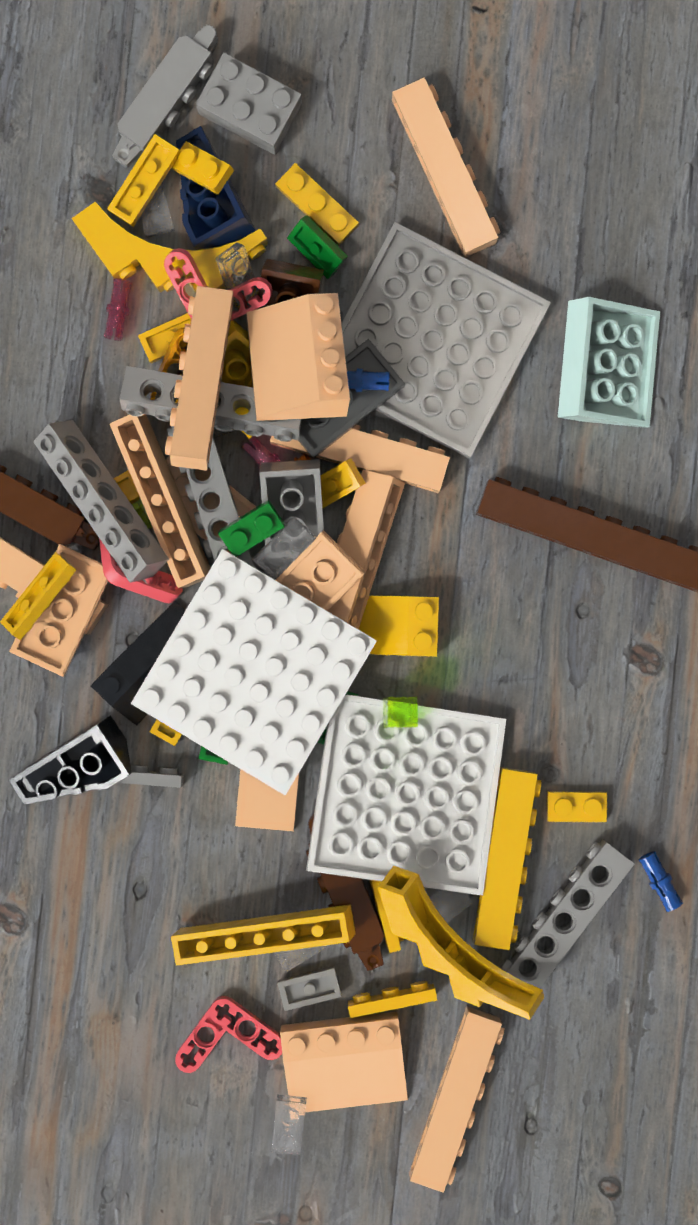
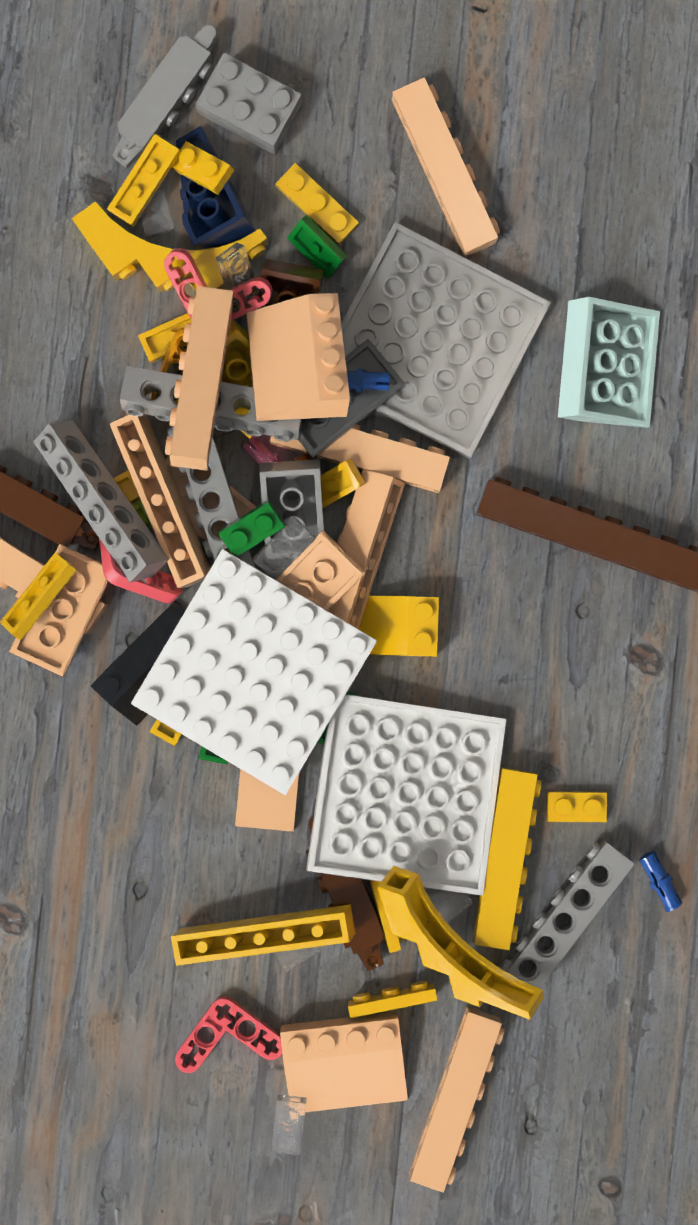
(81, 765): black wedge -> none
(117, 309): clear pink pin -> none
(166, 777): light grey plate -> none
(309, 988): light grey plate -> none
(400, 712): clear neon green brick -> none

